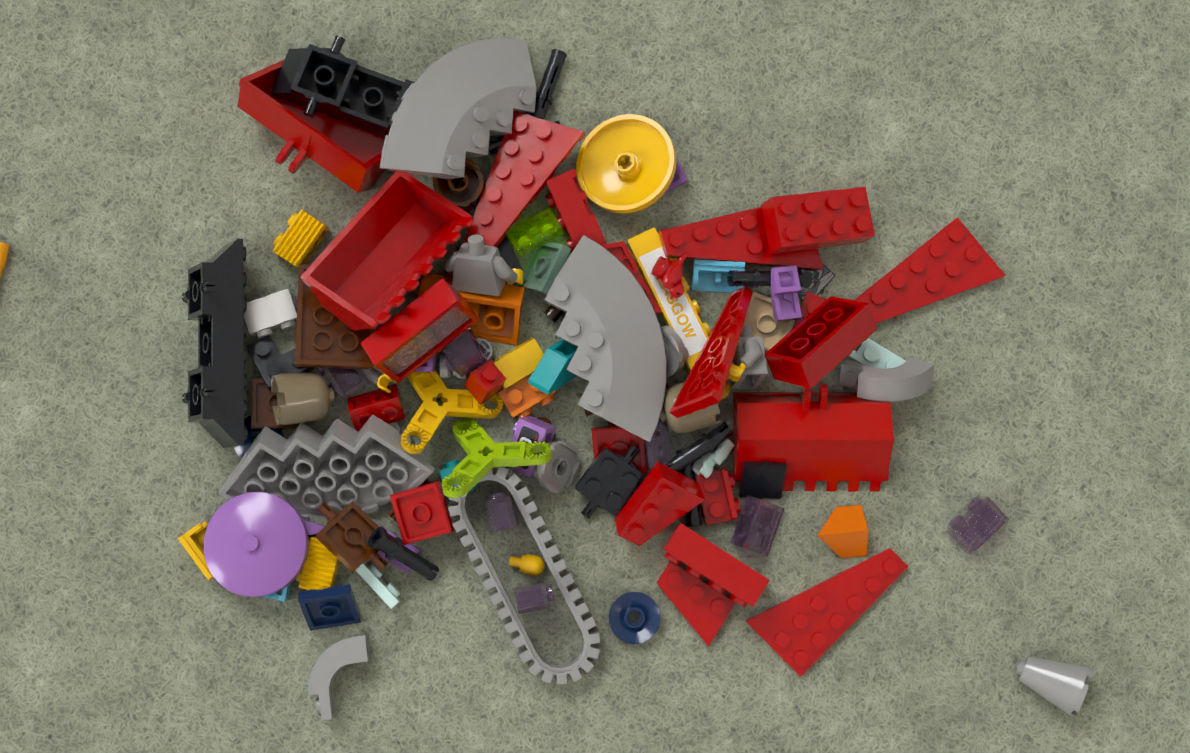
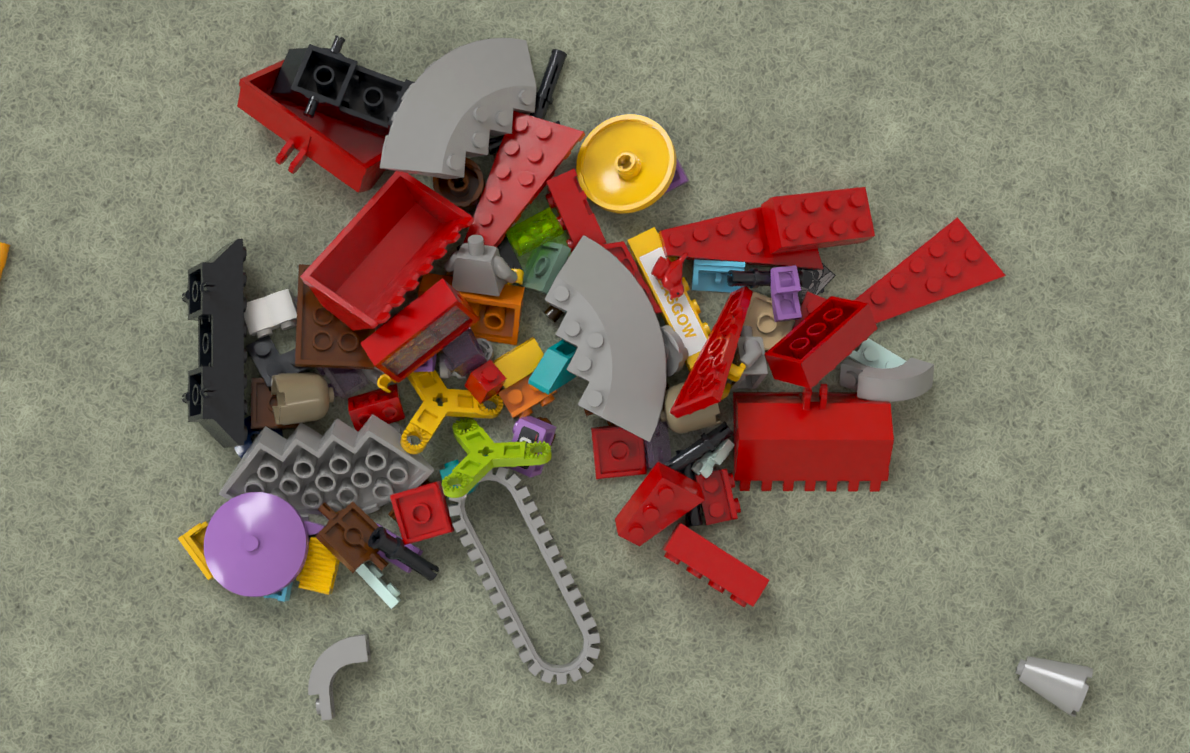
(300, 238): yellow brick -> none
(329, 607): dark blue plate -> none
(501, 512): clear purple brick -> none
(528, 564): yellow cylinder -> none
(533, 597): clear purple brick -> none
(565, 456): light grey plate -> none
(610, 481): black plate -> none
(637, 631): dark blue dish -> none
(696, 601): red wing -> none
(757, 525): clear purple bracket -> none
(762, 479): black piece -> none
(818, 616): red wing -> none
(846, 532): orange slope -> none
(976, 524): clear purple brick -> none

